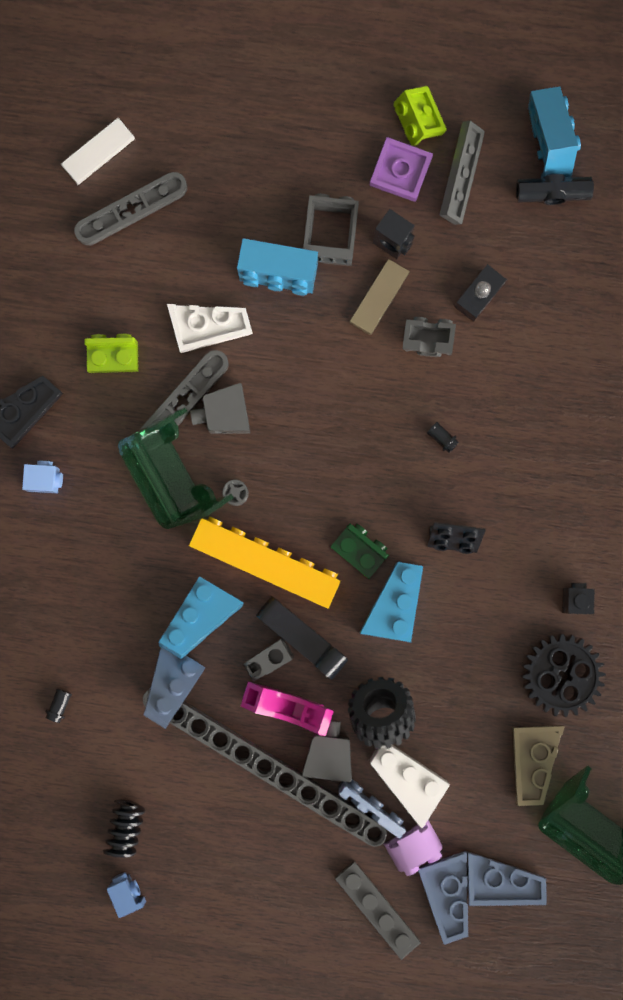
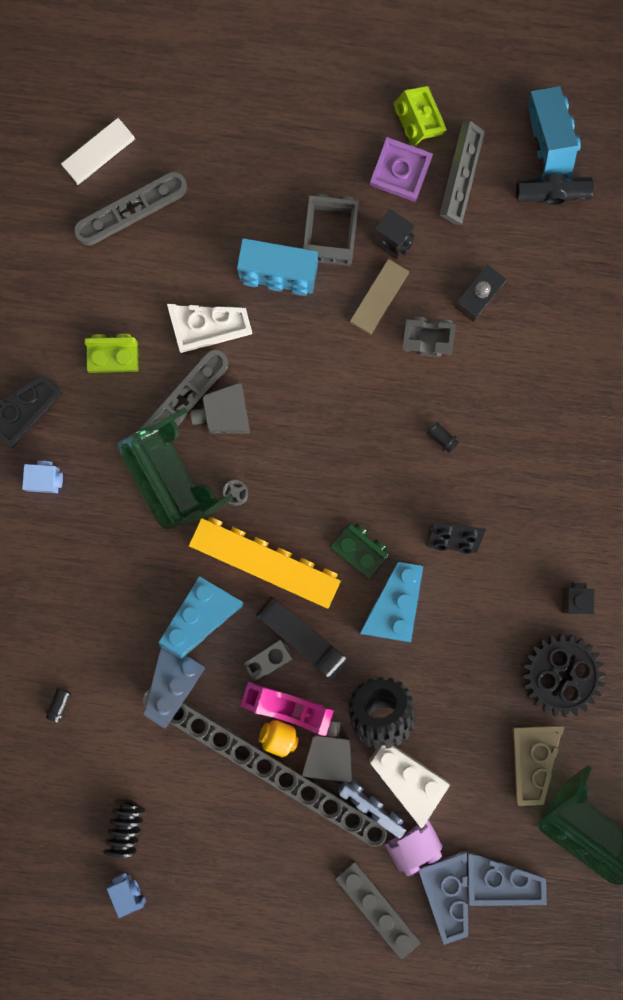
(278, 738): none -> yellow head

